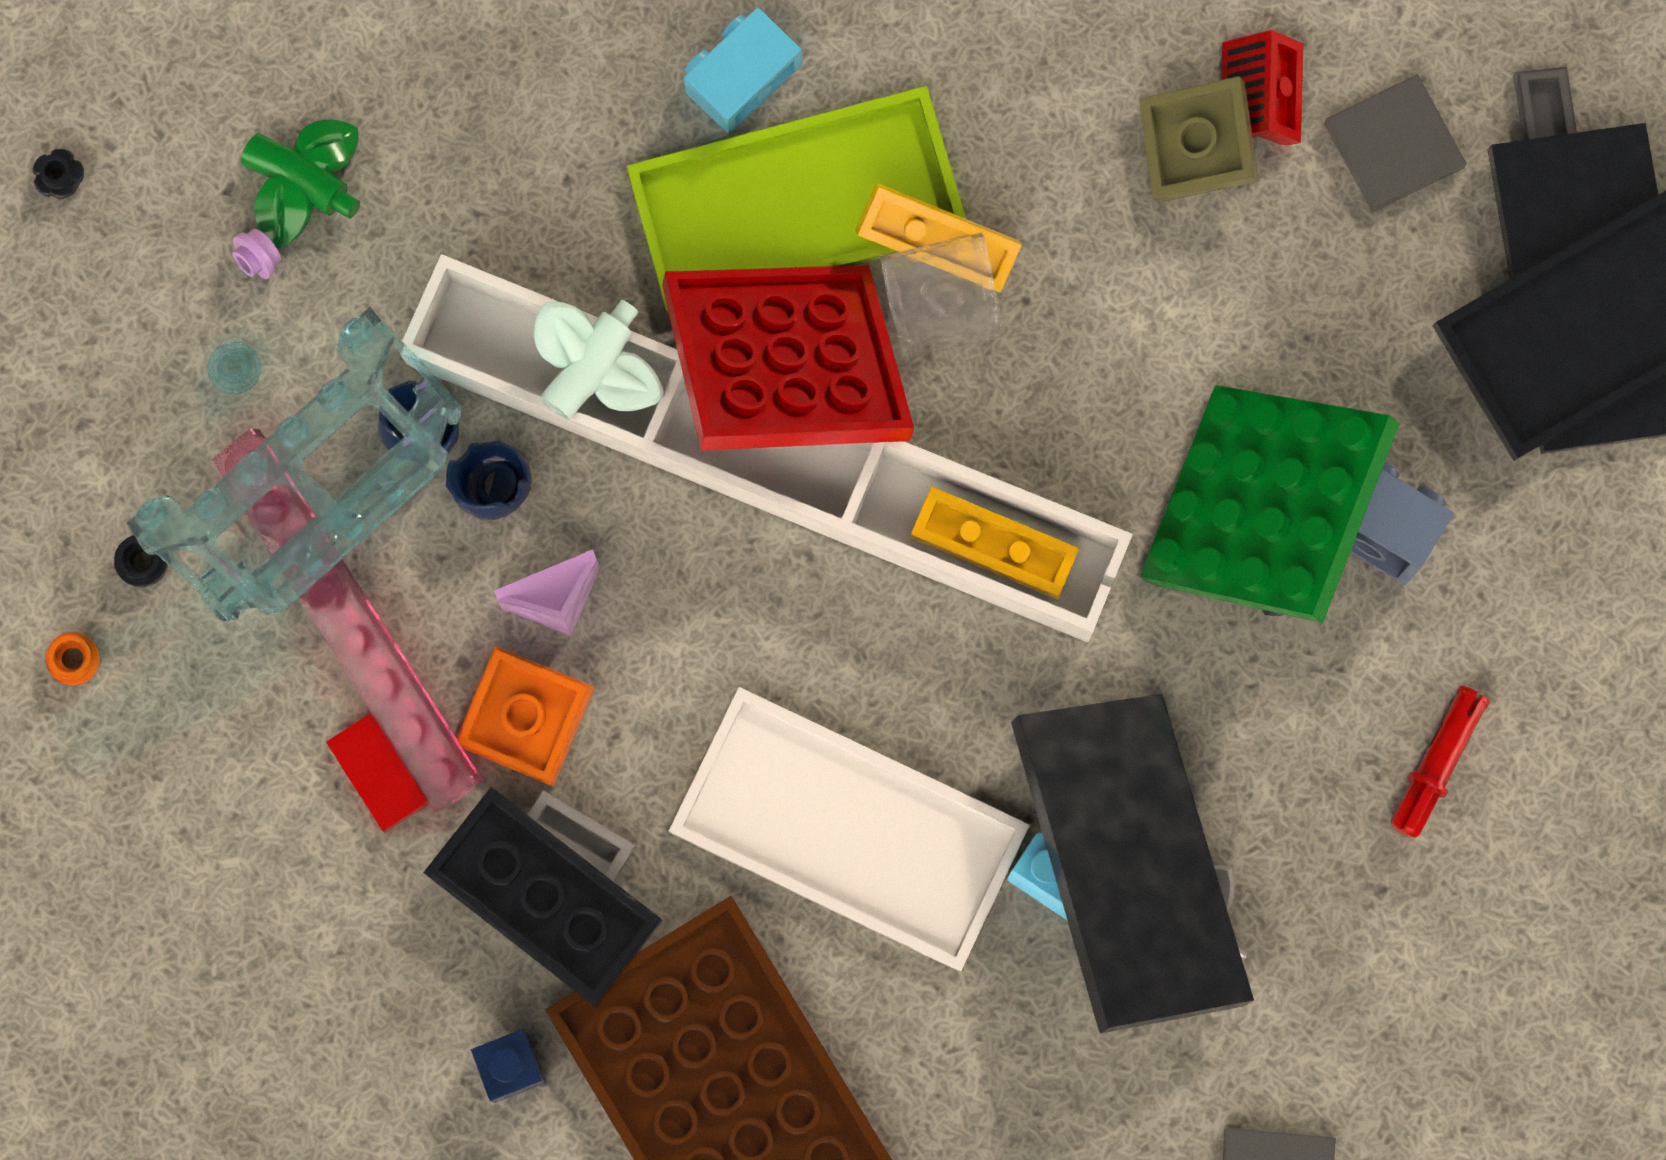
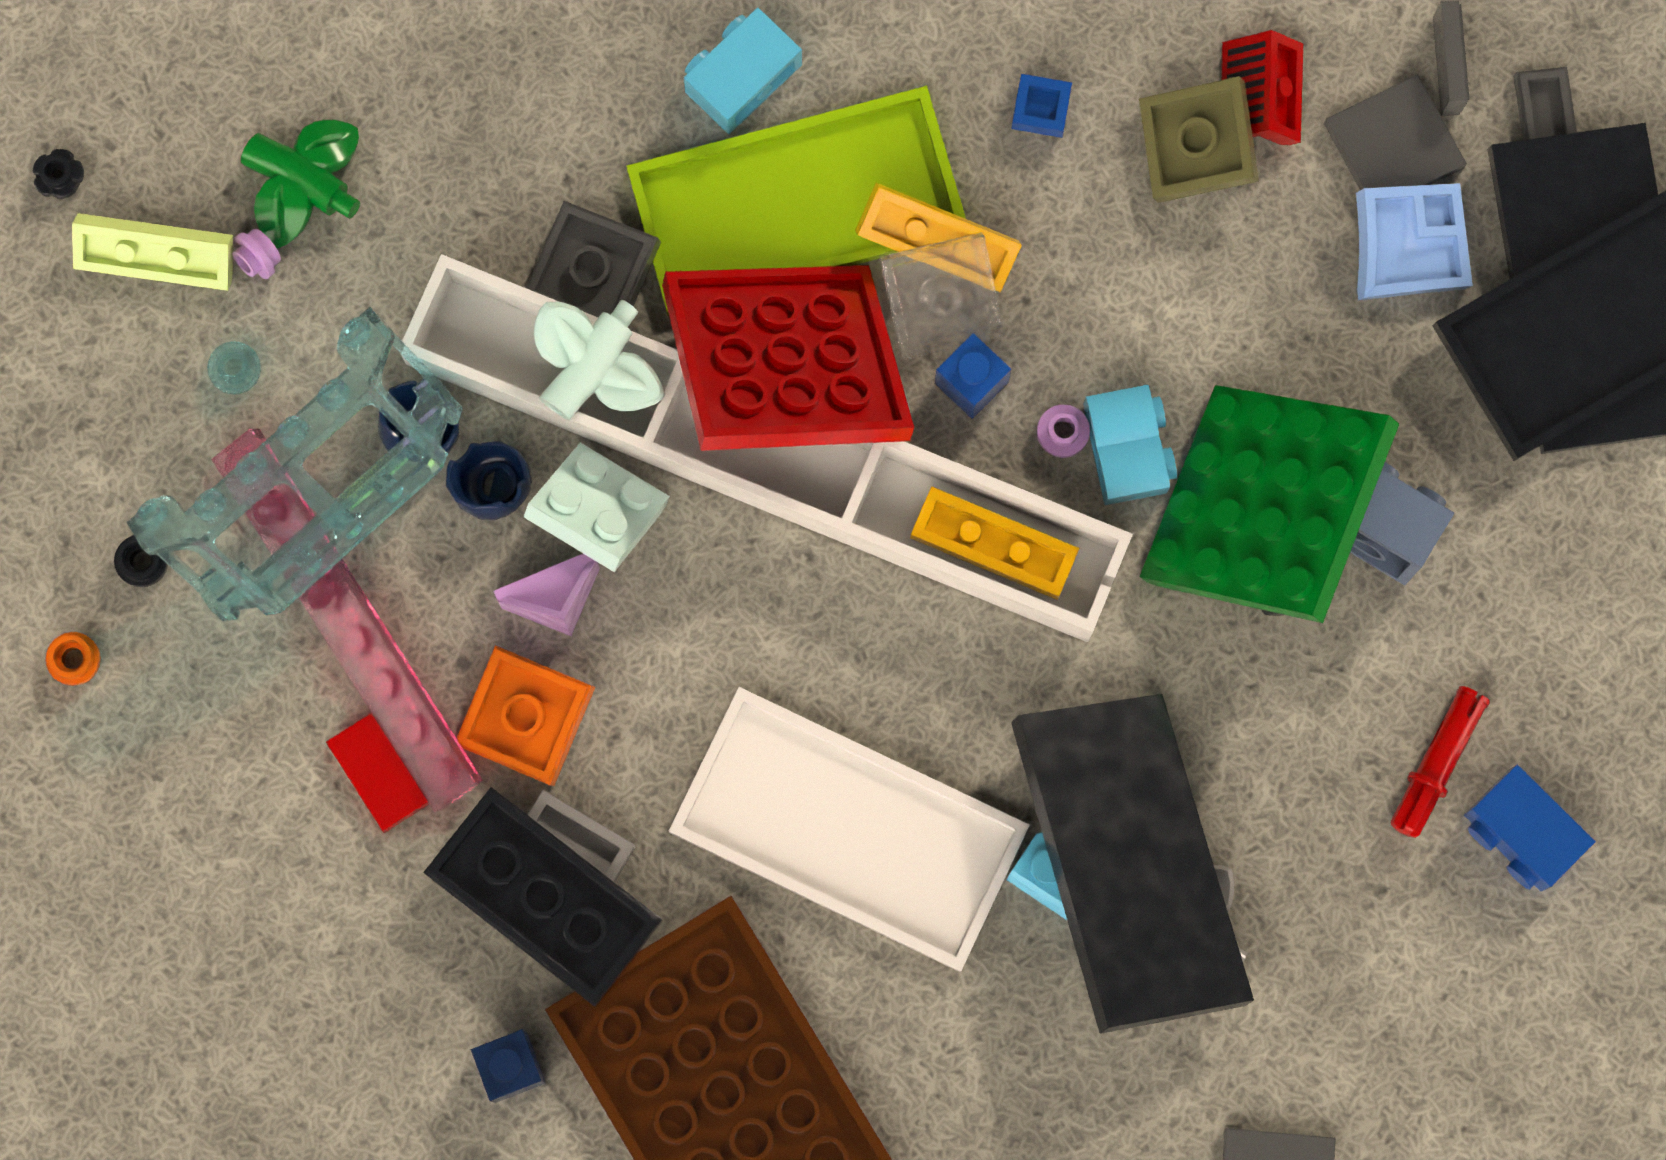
(152, 251): none -> yellowish green plate
(592, 261): none -> dark grey tile
(596, 506): none -> light aqua plate
(972, 375): none -> blue brick
(1041, 105): none -> blue plate
(1059, 446): none -> lavender plate
(1128, 444): none -> medium azure brick
(1411, 241): none -> light blue plate
(1450, 58): none -> dark grey tile
(1527, 830): none -> blue brick

